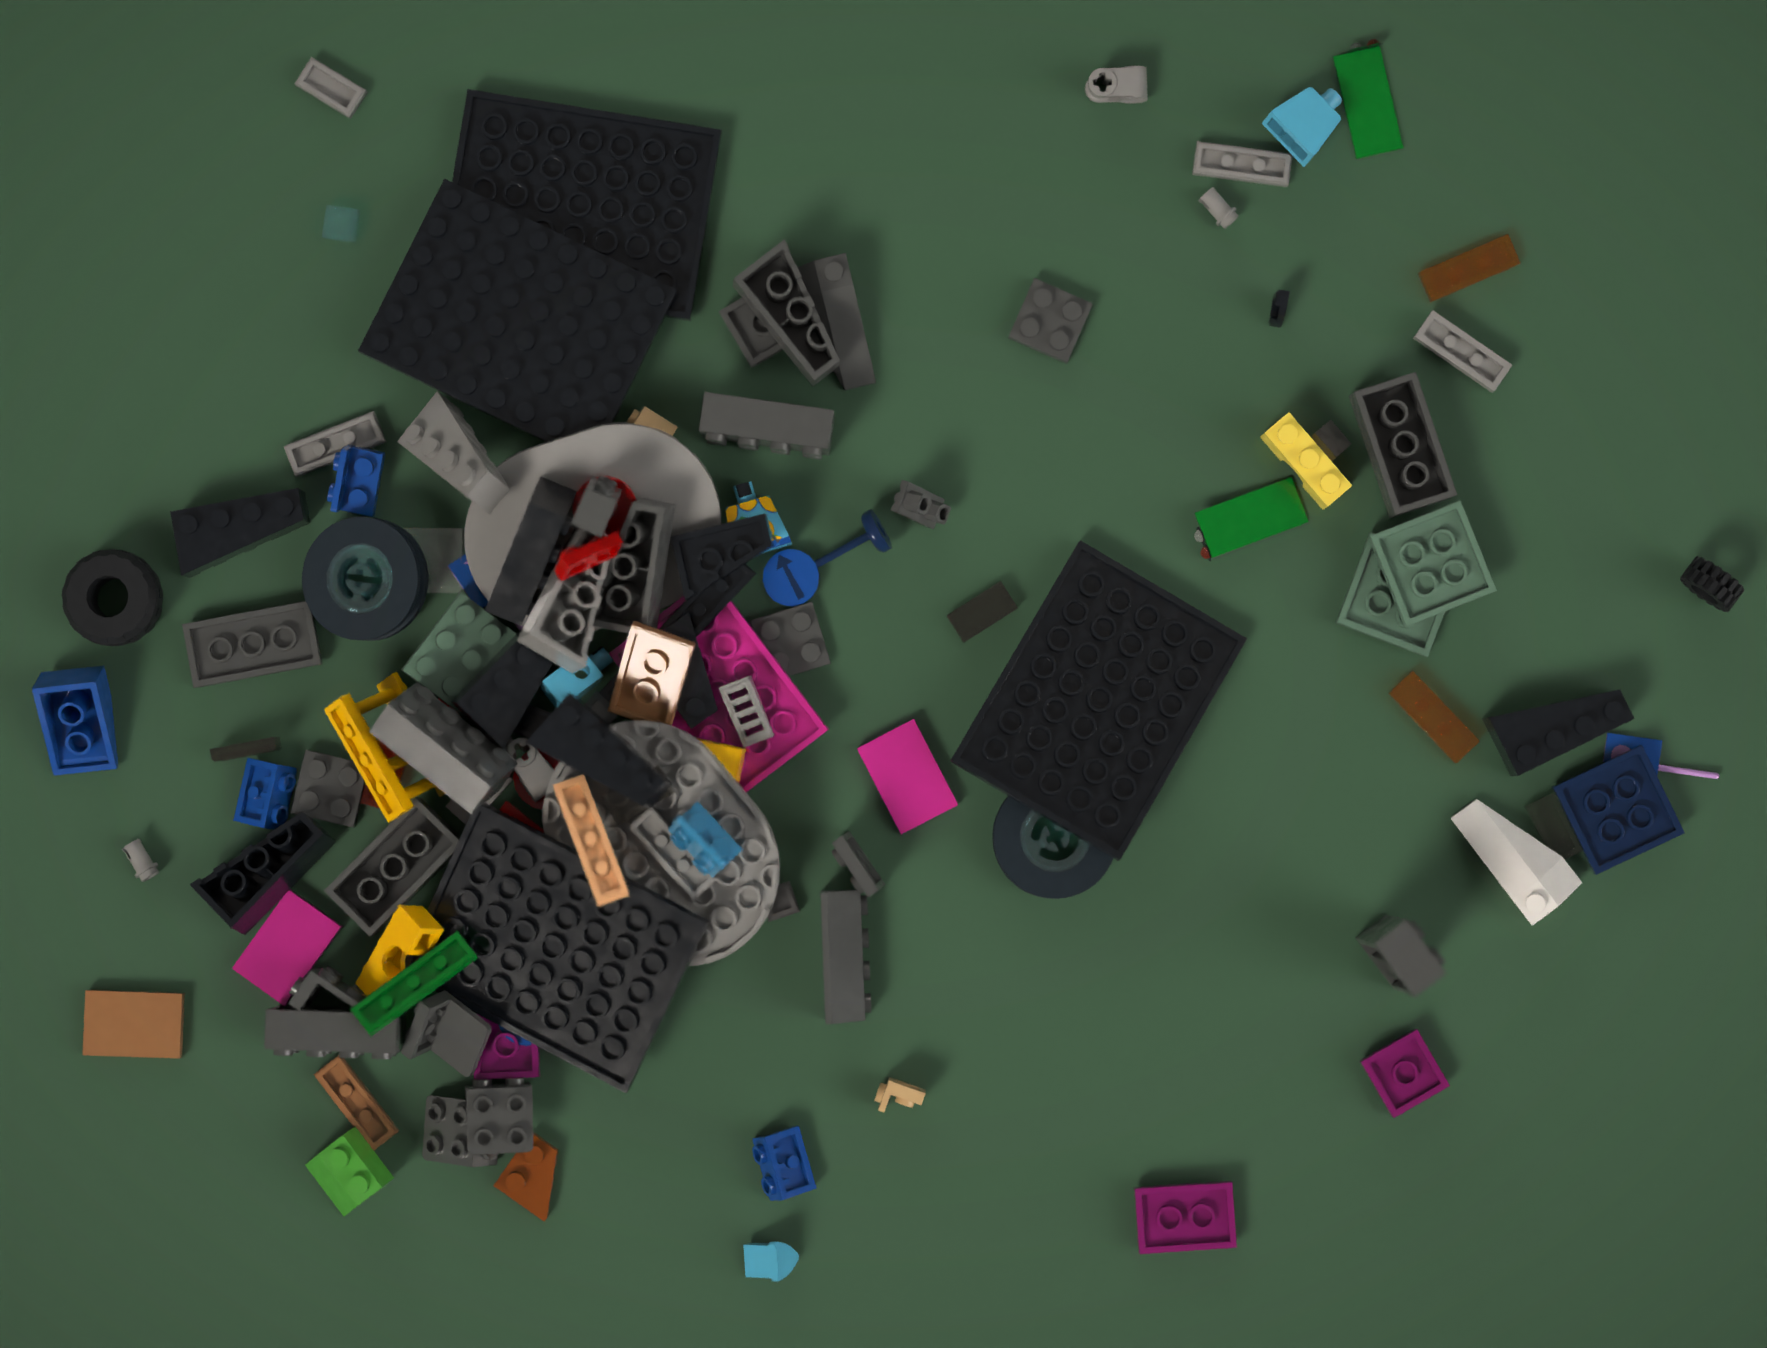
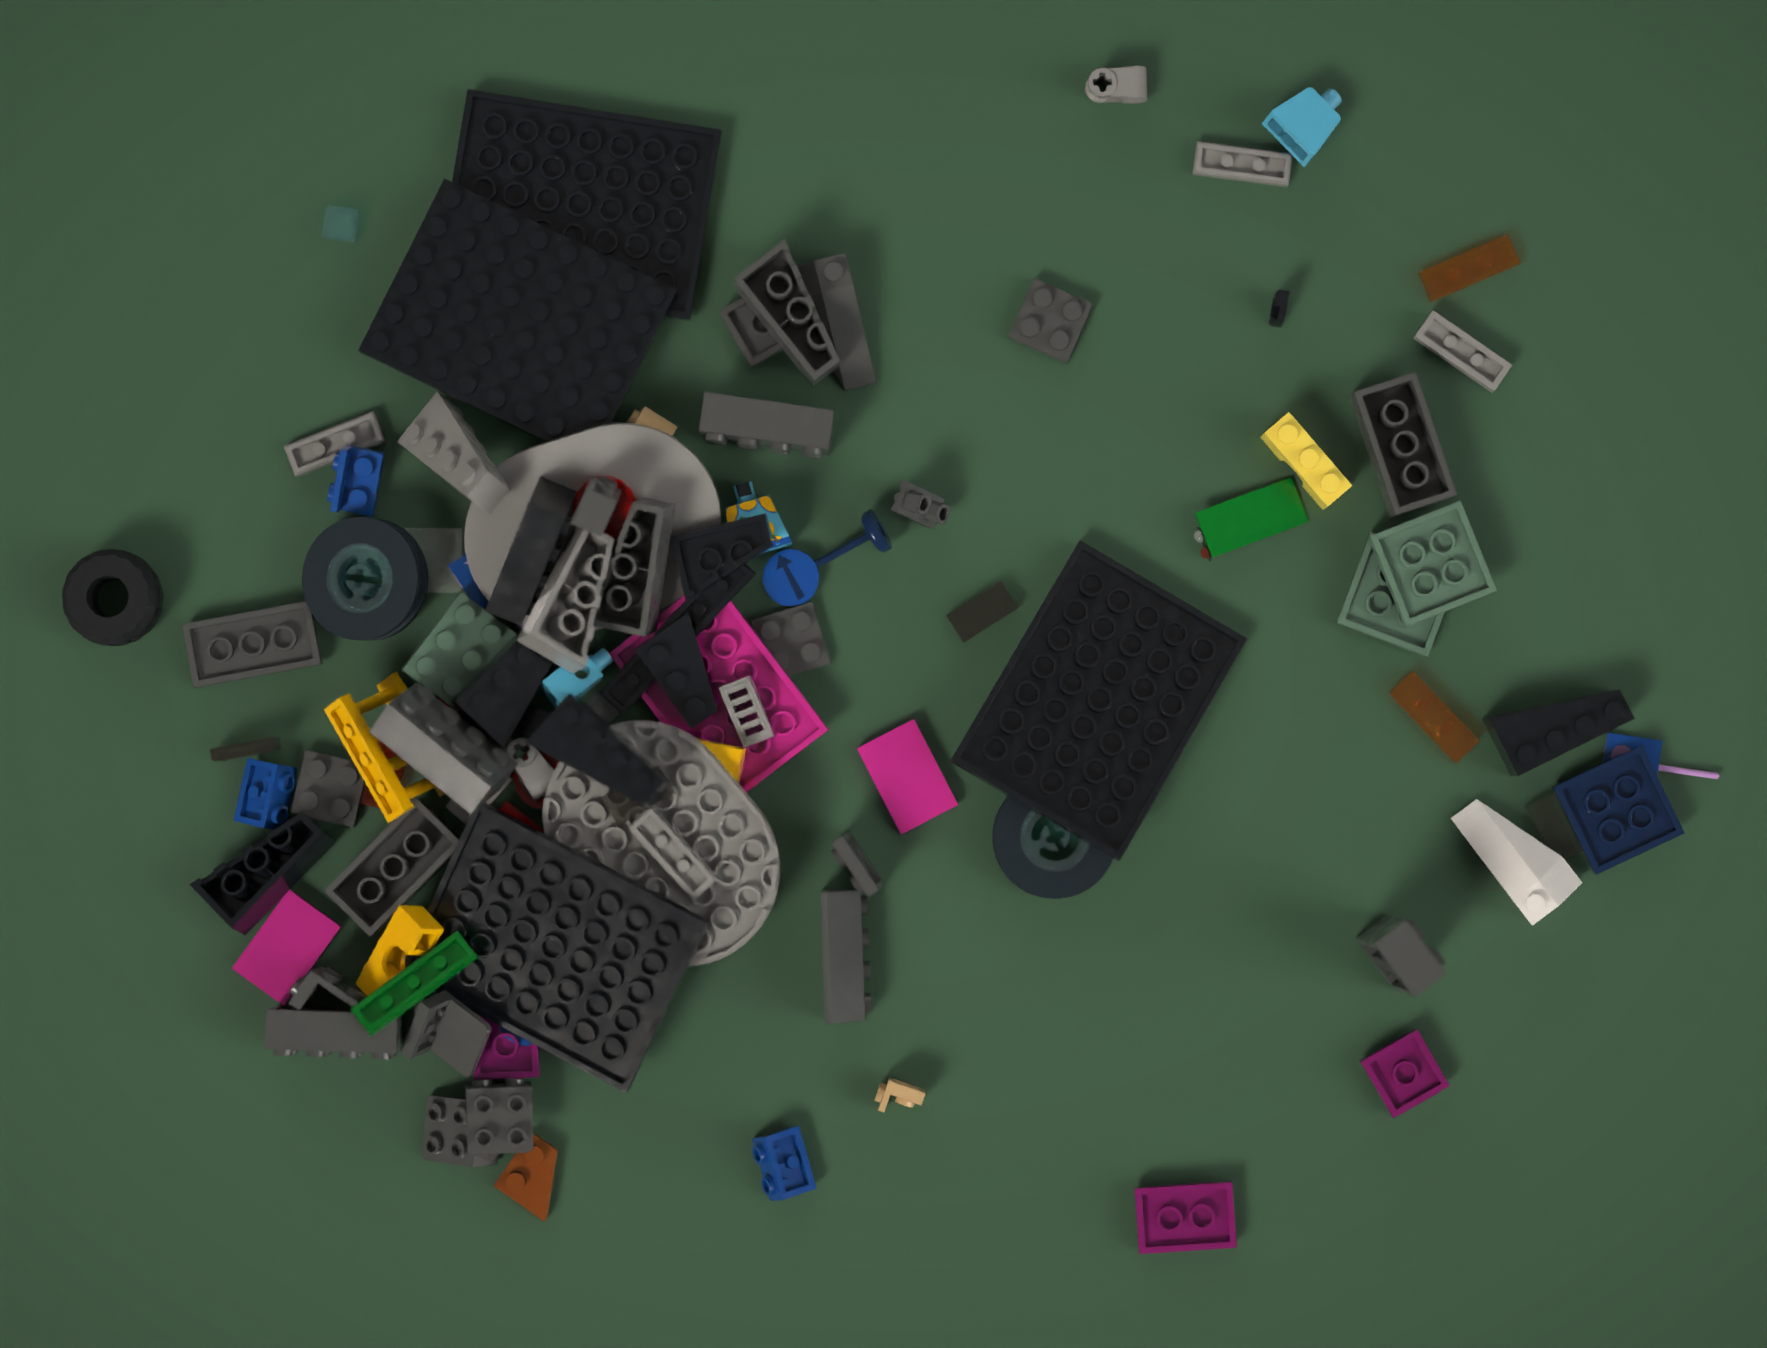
(77, 719): blue slope -> none
(133, 1024): medium nougat tile -> none
(140, 860): light grey pin -> none
(225, 529): black wedge -> none
(330, 87): light grey tile -> none
(349, 1171): bright green slope -> none
(356, 1102): medium nougat tile -> none
(590, 840): light nougat plate -> none
(597, 551): red plate -> none
(651, 675): tile -> none
(703, 840): dark azure bracket -> none
(769, 1260): medium azure tile -> none
(785, 903): flat silver tile -> none
(1218, 208): light grey pin -> none
(1331, 440): flat silver tile -> none
(1367, 100): green piece -> none
(1712, 584): black tyre -> none

